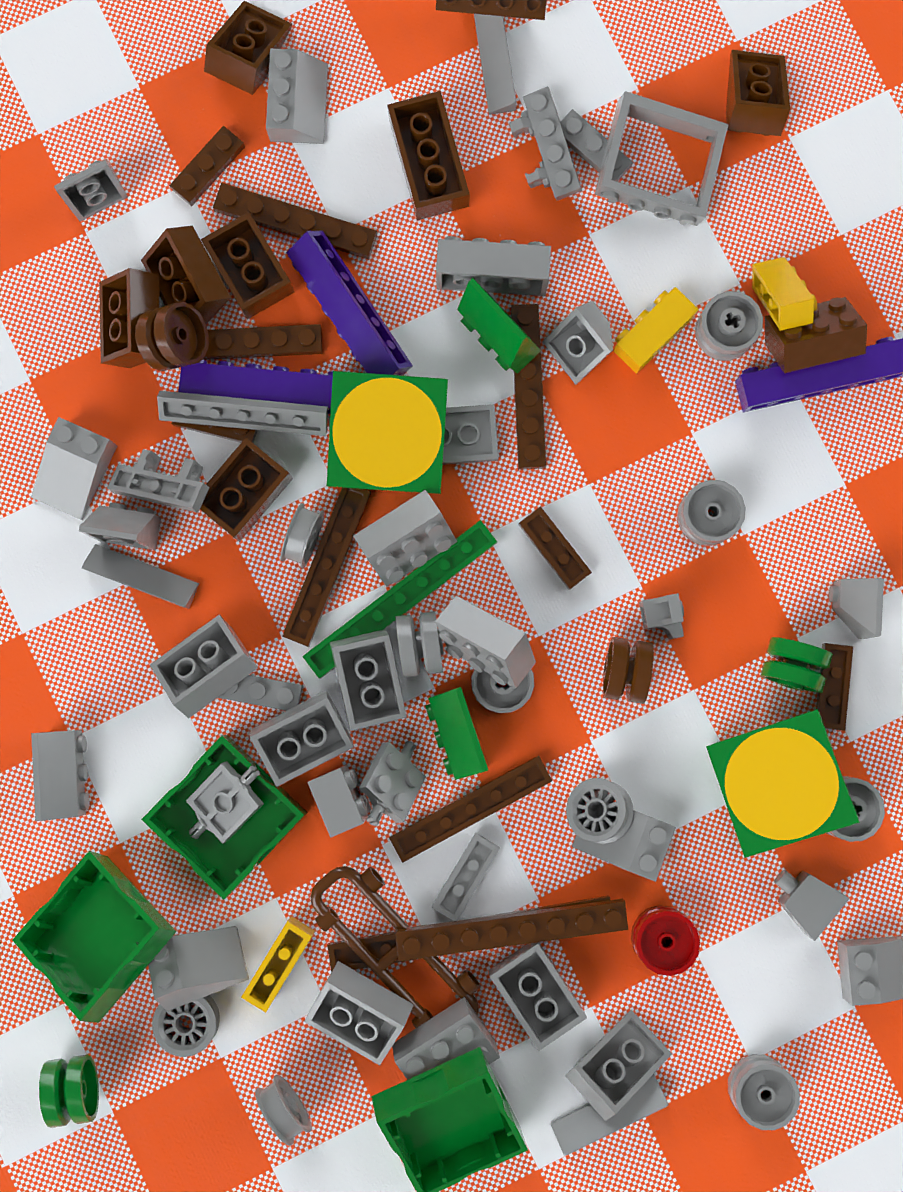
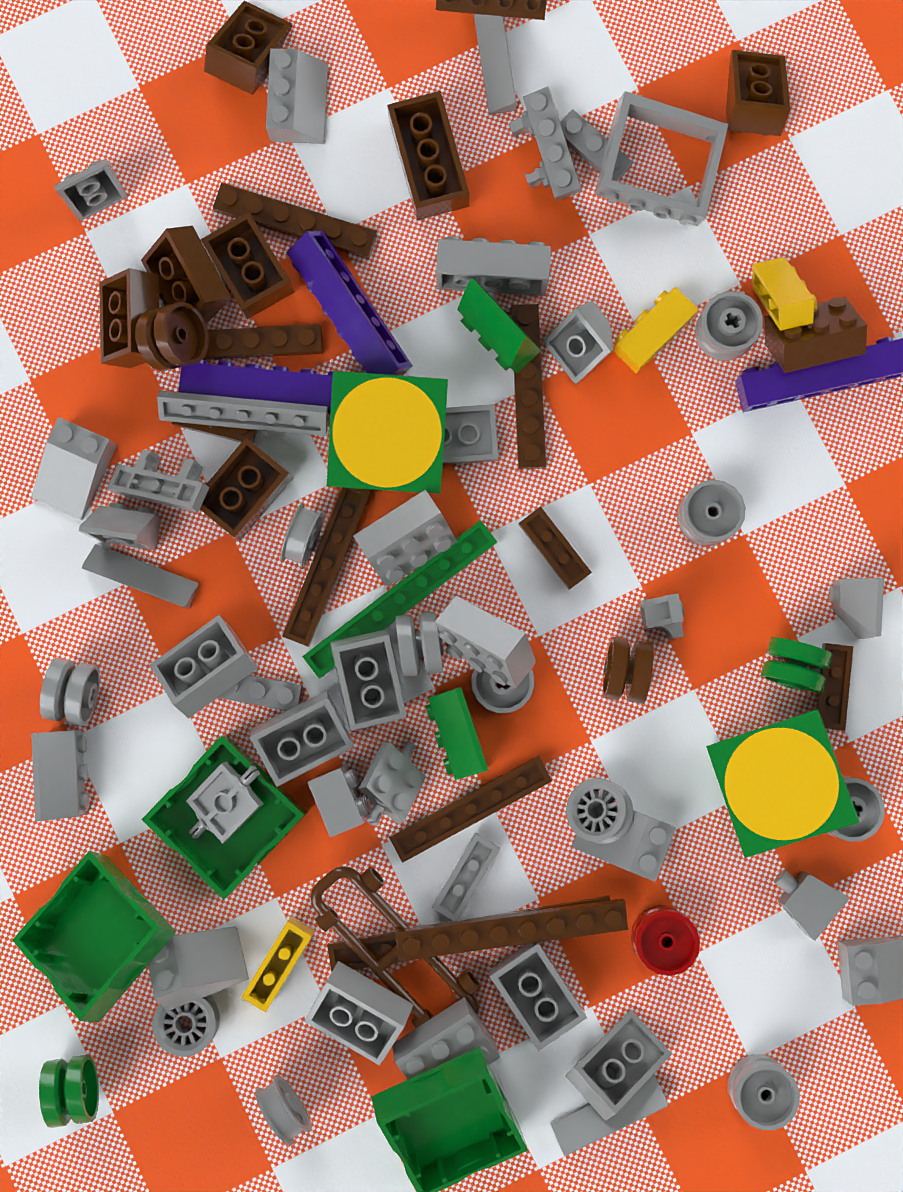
(69, 691): none -> light grey wheel
(207, 166): reddish brown plate -> none

